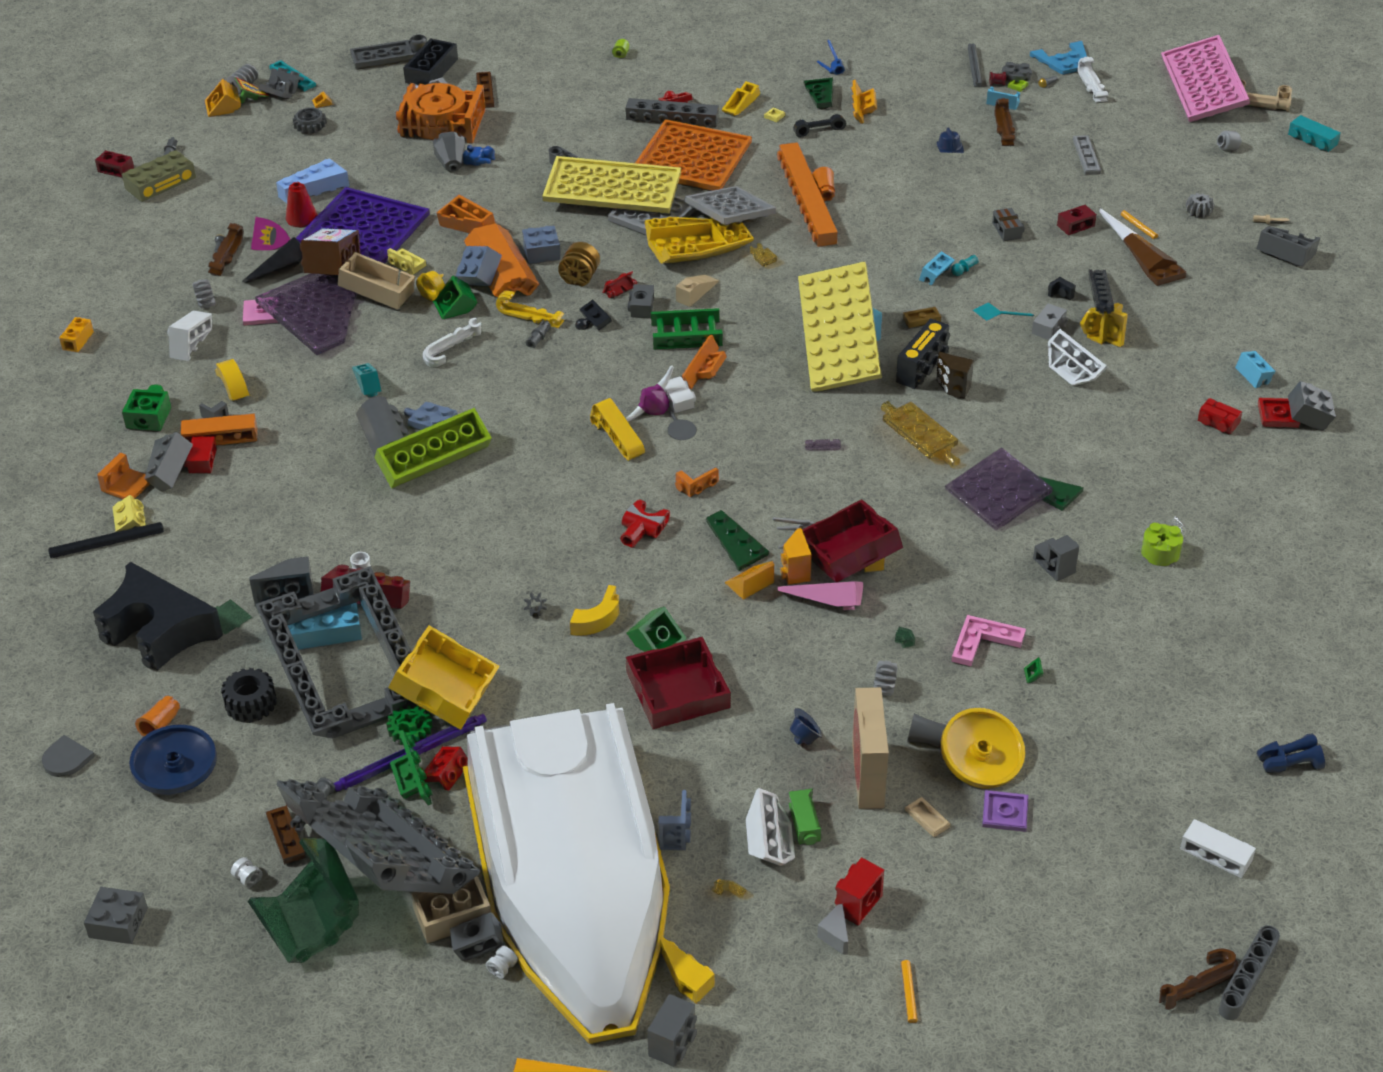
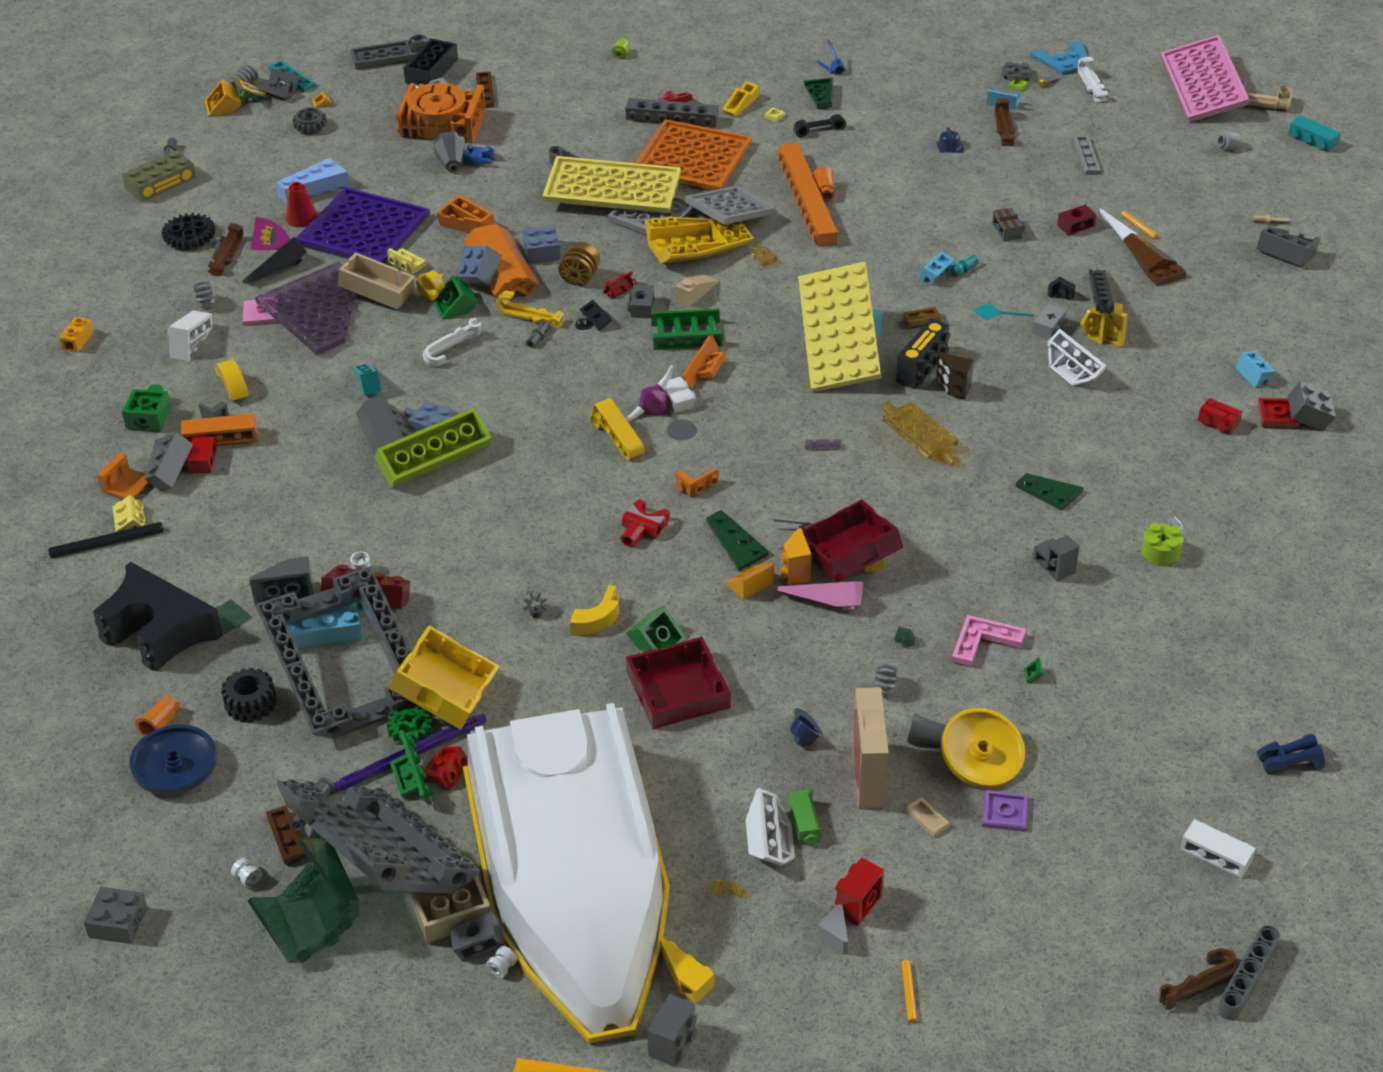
(65, 757): dark grey tile -> none
(113, 163): dark red brick -> none
(188, 231): none -> black gear
(328, 250): reddish brown container -> none
(675, 830): sand blue bracket -> none
(863, 102): light orange bracket -> none
(974, 63): dark grey axle -> none
(997, 78): dark red bush -> none
(998, 489): clear purple plate -> none
(1199, 205): light grey gear -> none

